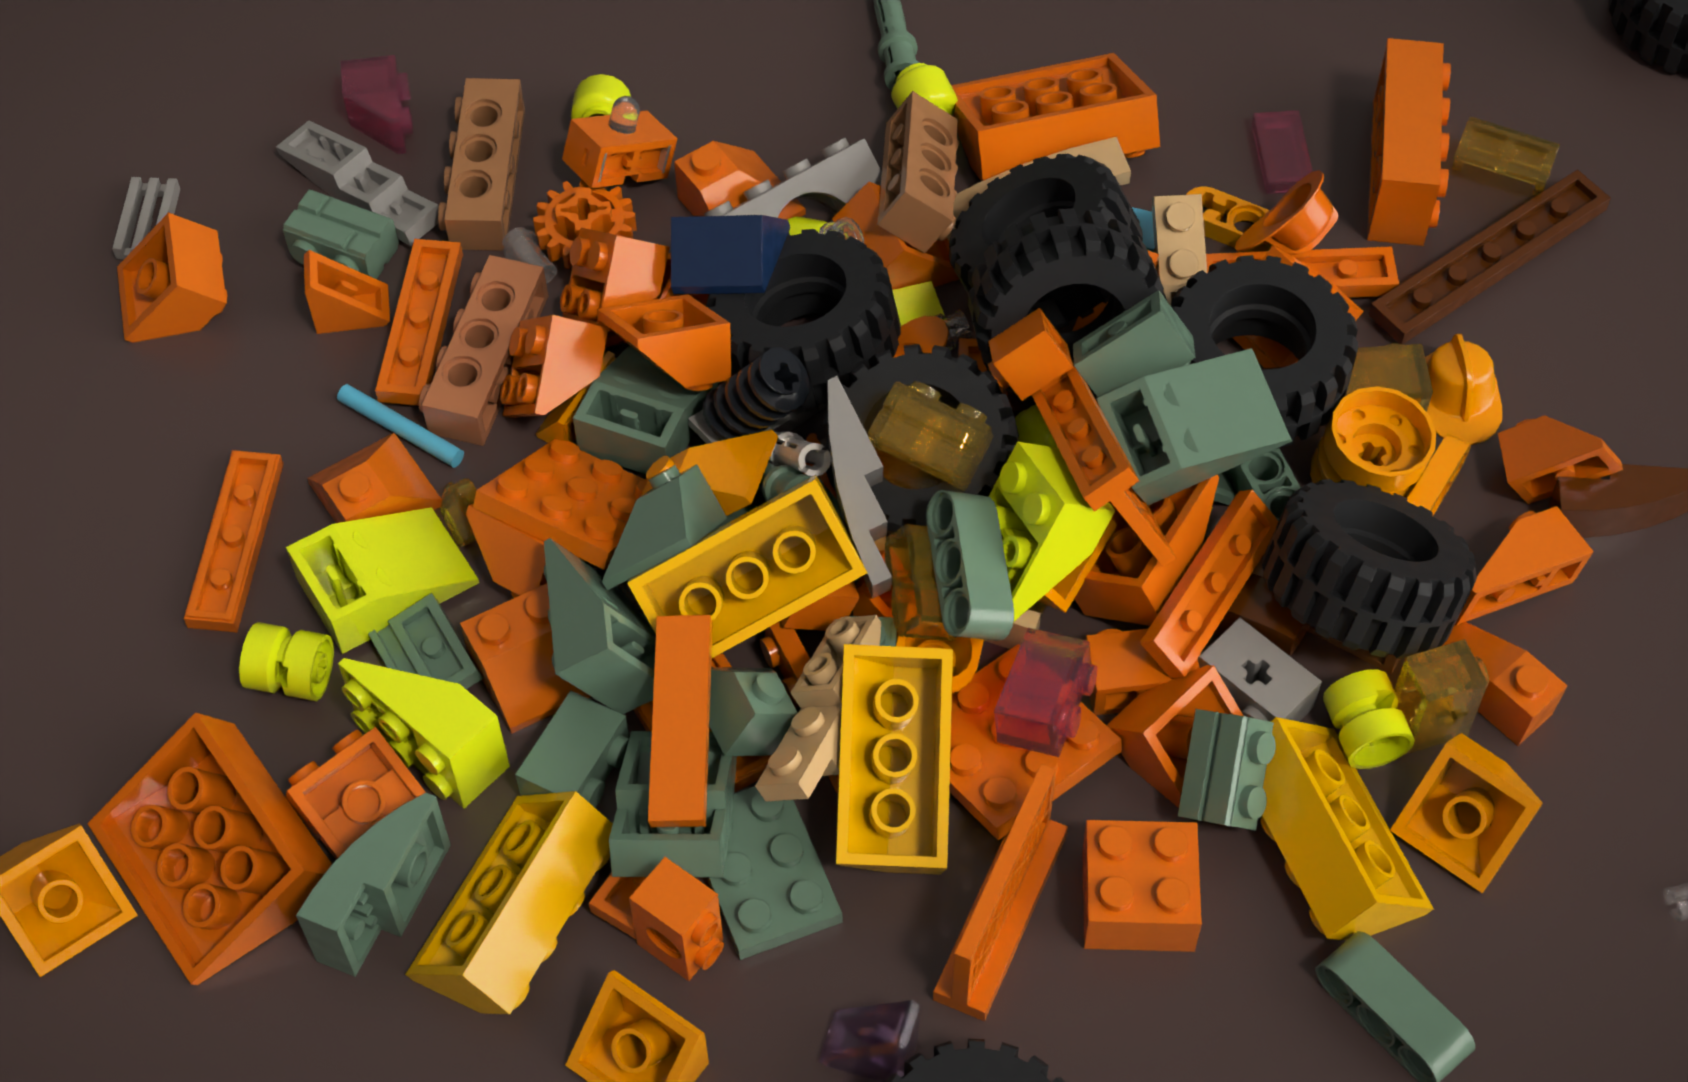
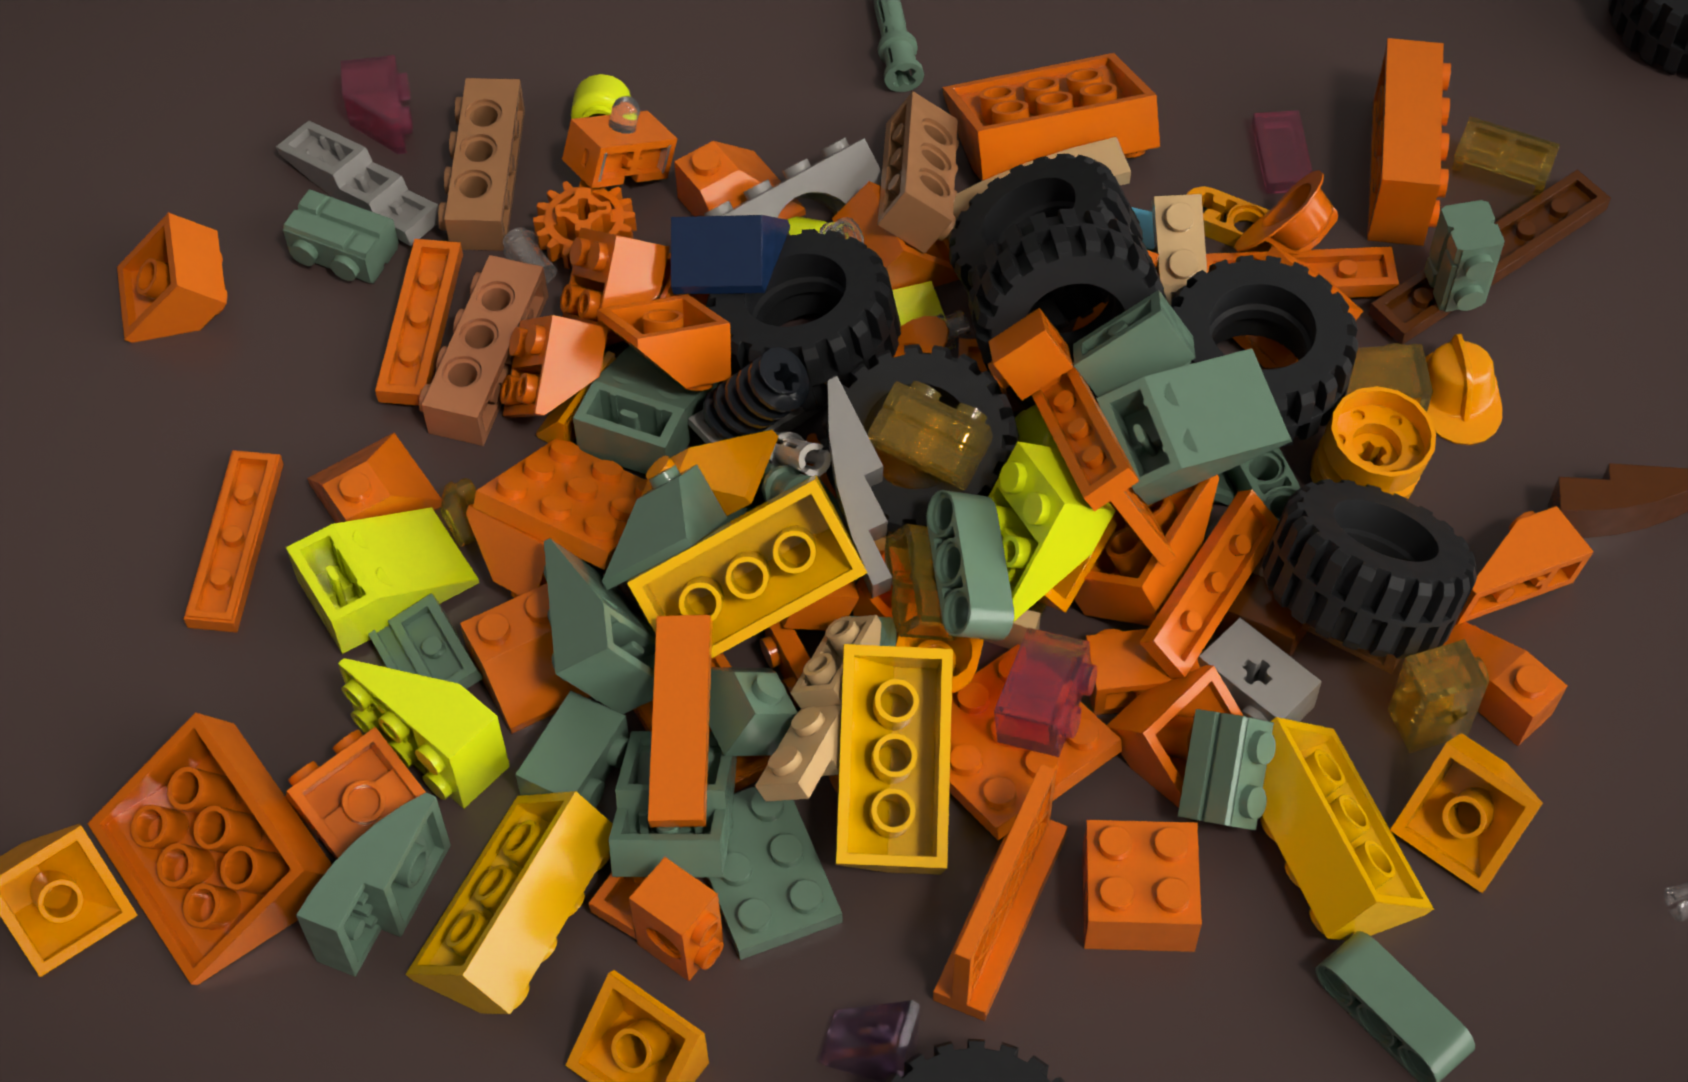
(131, 208): light grey tile -> none
(279, 660): neon yellow wheel -> none
(343, 296): orange slope -> none
(400, 425): medium azure bar -> none
(927, 82): neon yellow head -> none
(1368, 719): neon yellow wheel -> none
(1440, 473): light orange beam -> none
(1464, 255): none -> sand green brick
(1544, 449): orange slope -> none

